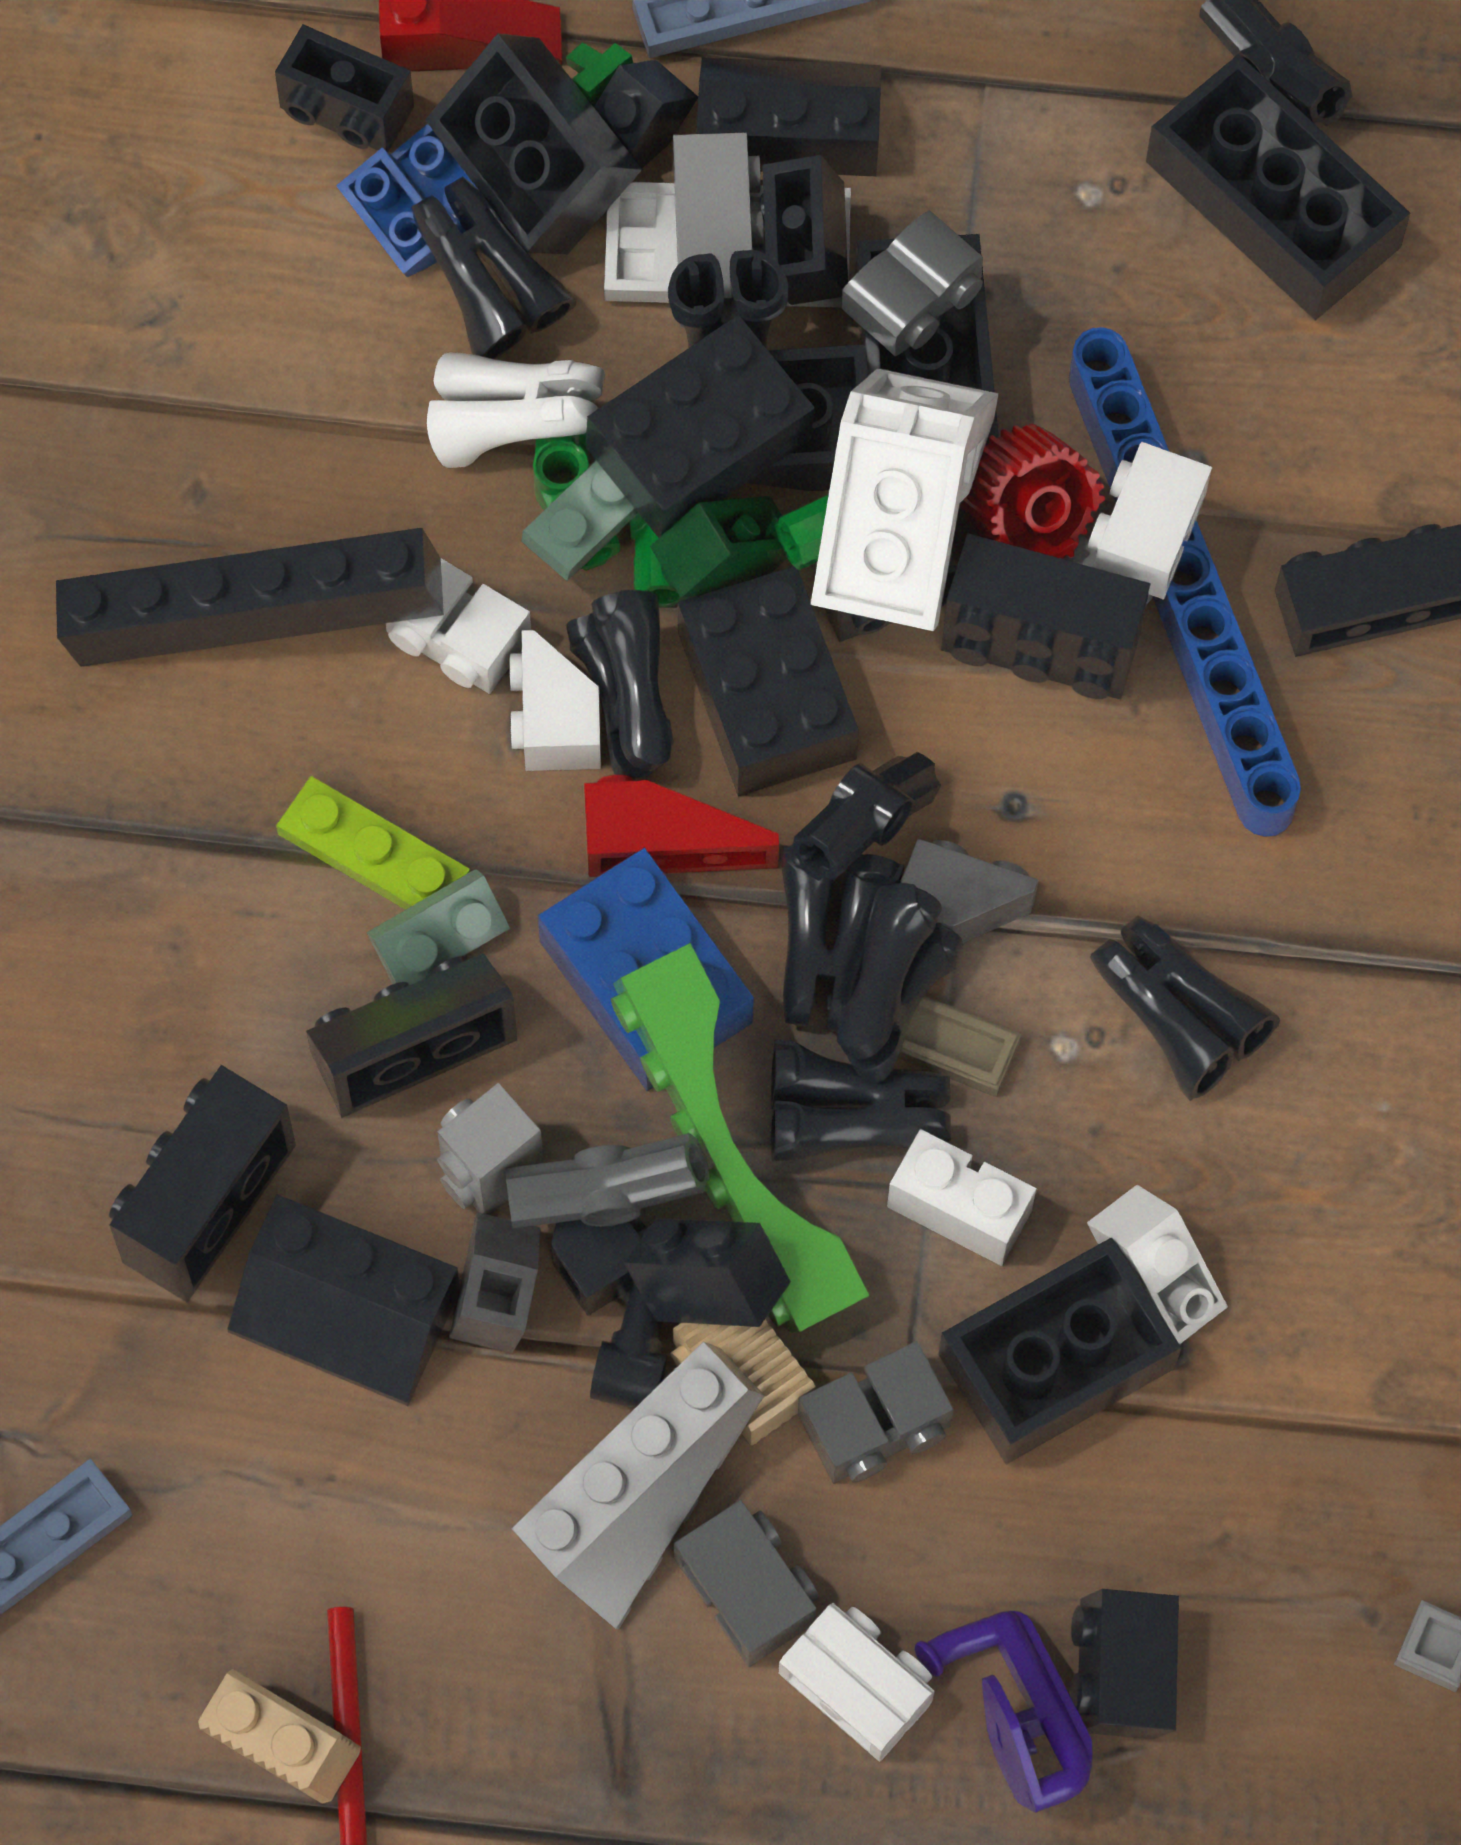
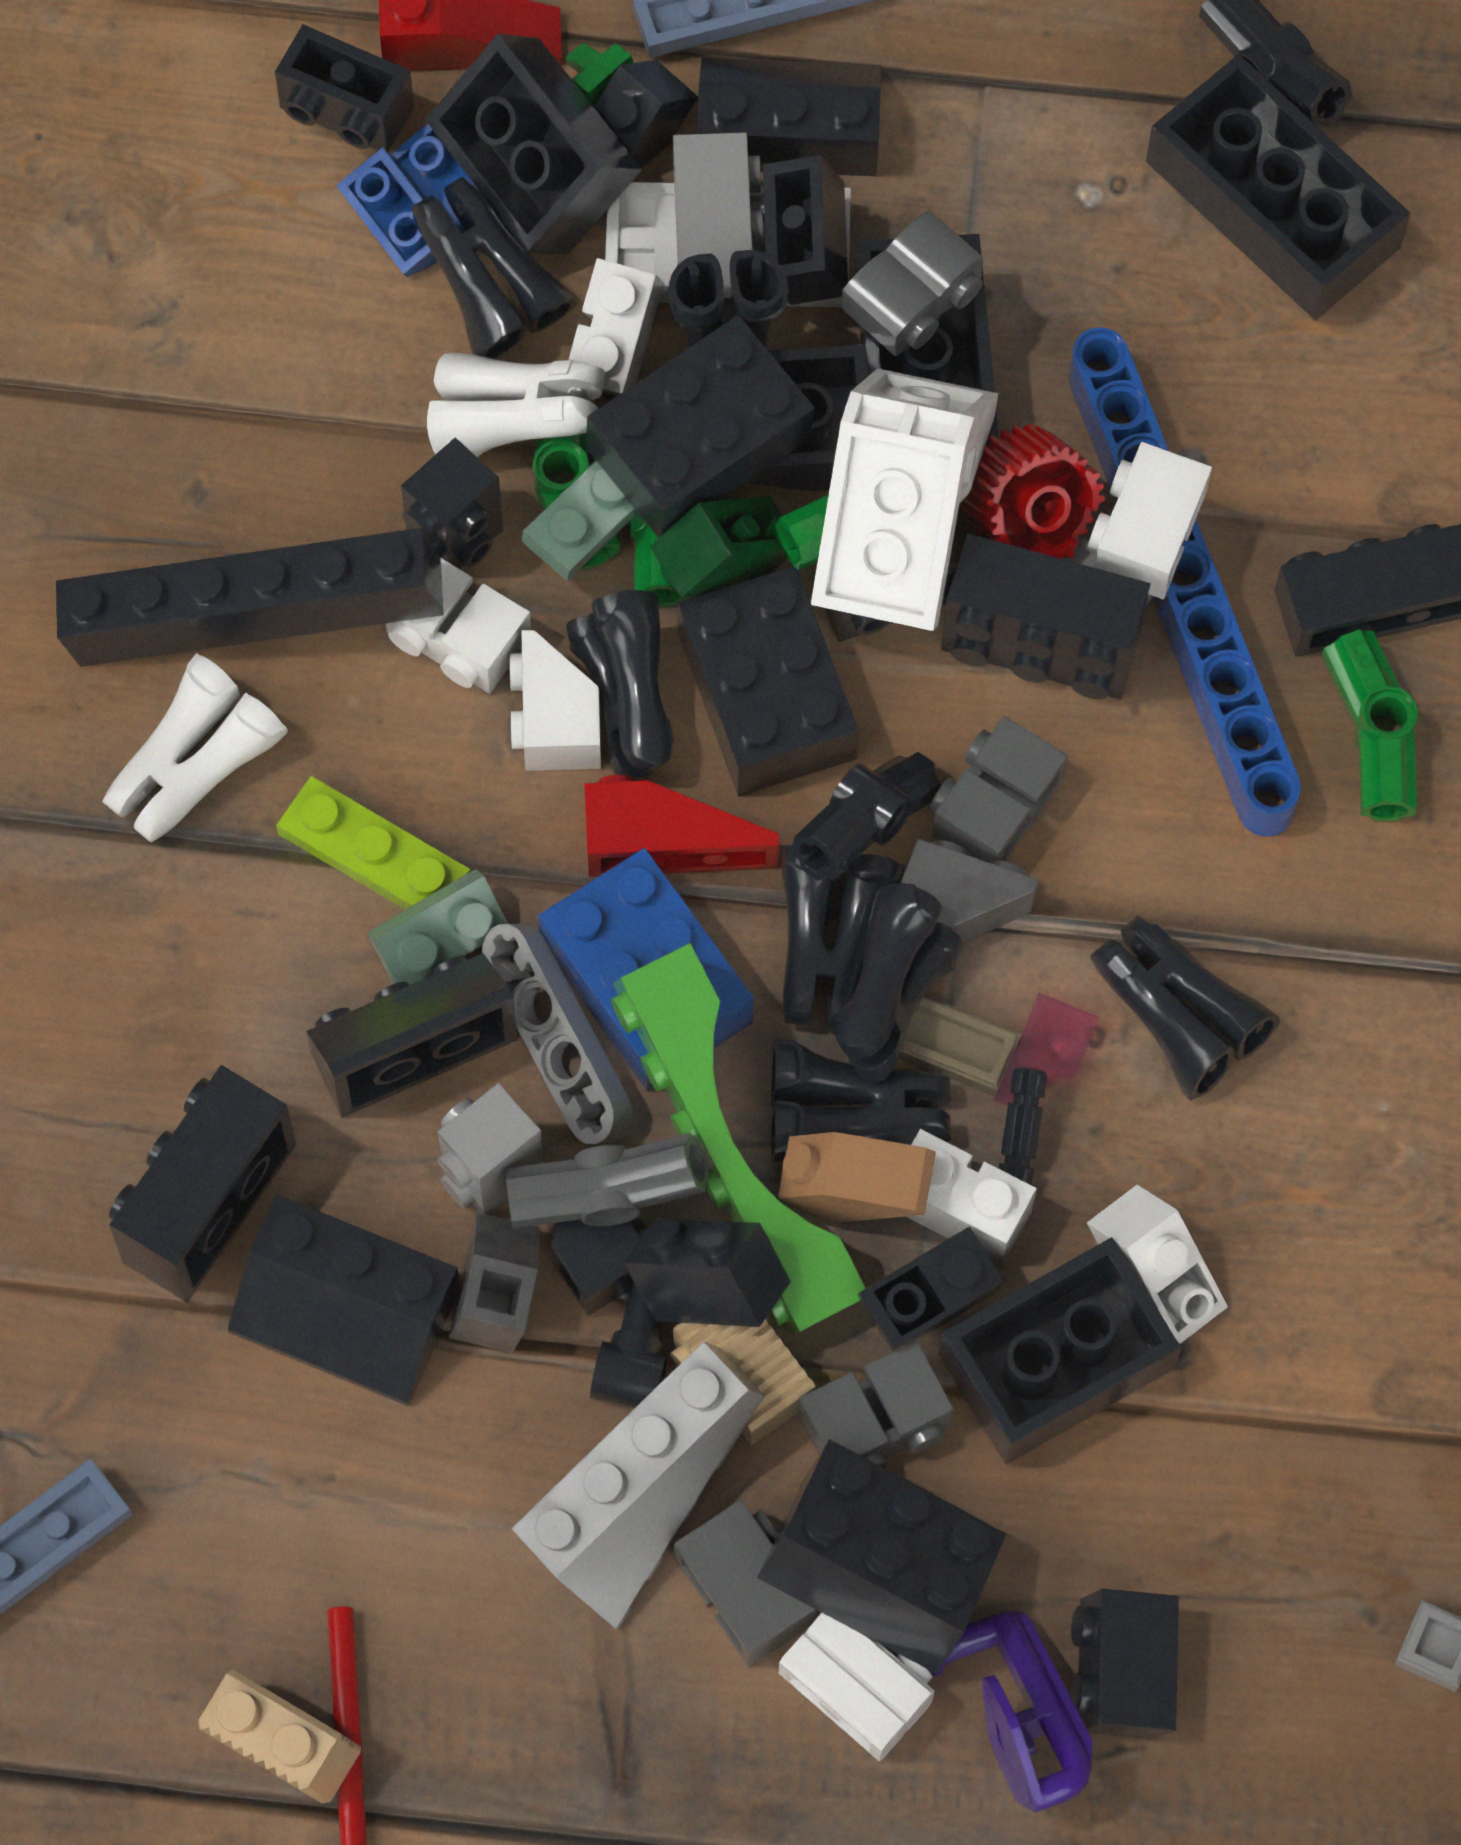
(199, 704): none -> white piece
(455, 504): none -> black brick
(564, 1026): none -> light grey beam
(622, 314): none -> white piece
(855, 1177): none -> medium nougat slope
(882, 1556): none -> black brick
(931, 1289): none -> black slope
(1000, 793): none -> dark grey piece
(1023, 1122): none -> black axle
(1051, 1041): none -> clear pink slope
(1385, 757): none -> green piece

